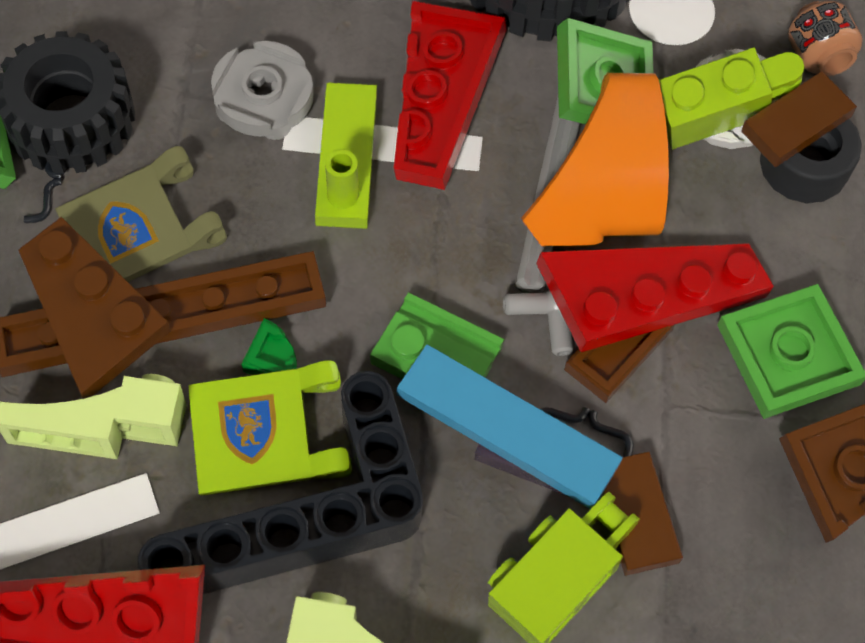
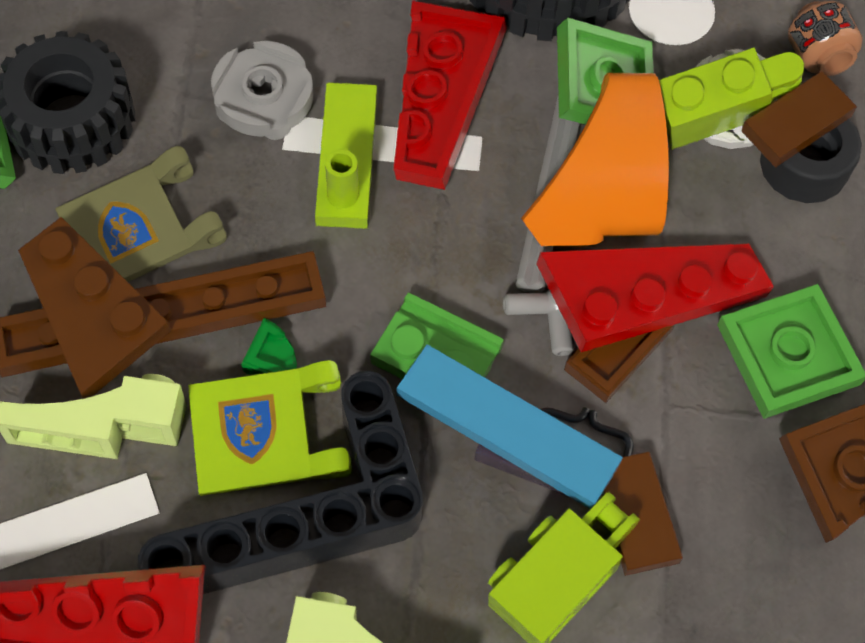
(56, 181): black piece -> none

